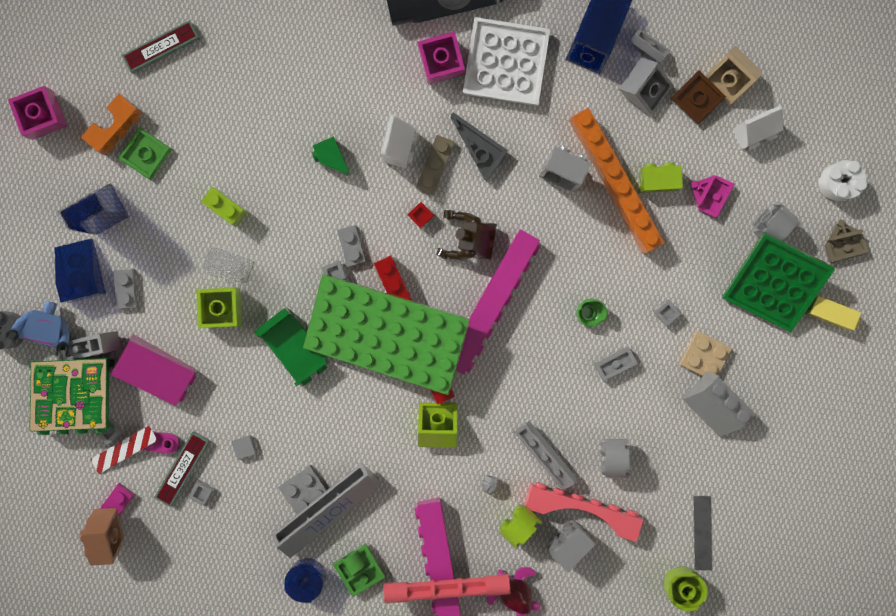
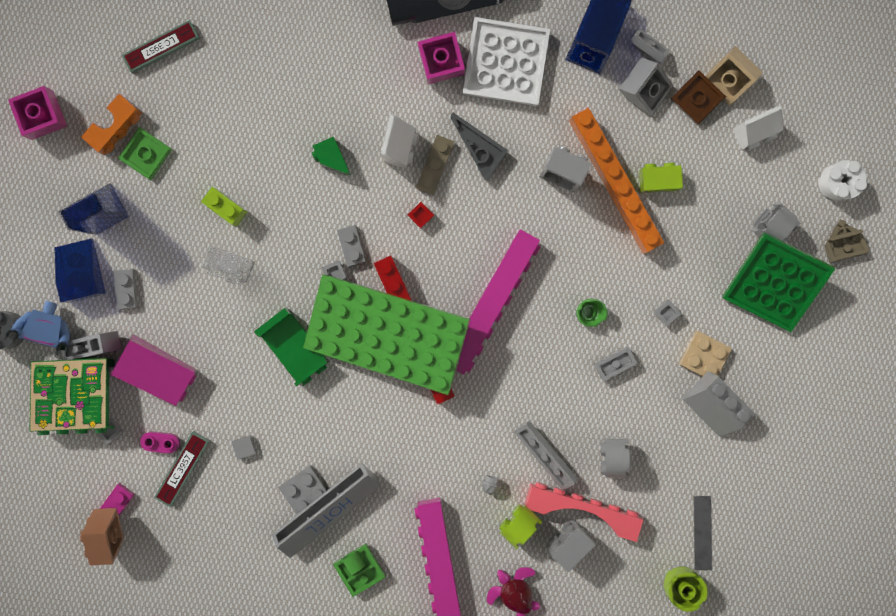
(123, 449): sticker -> none
(201, 493): light grey tile -> none
(219, 307): lime brick -> none
(305, 591): clear blue brick -> none
(432, 589): coral piece -> none
(437, 425): lime slope -> none
(474, 237): dark brown torso -> none
(711, 194): dark pink slope -> none
(834, 313): light yellow brick -> none

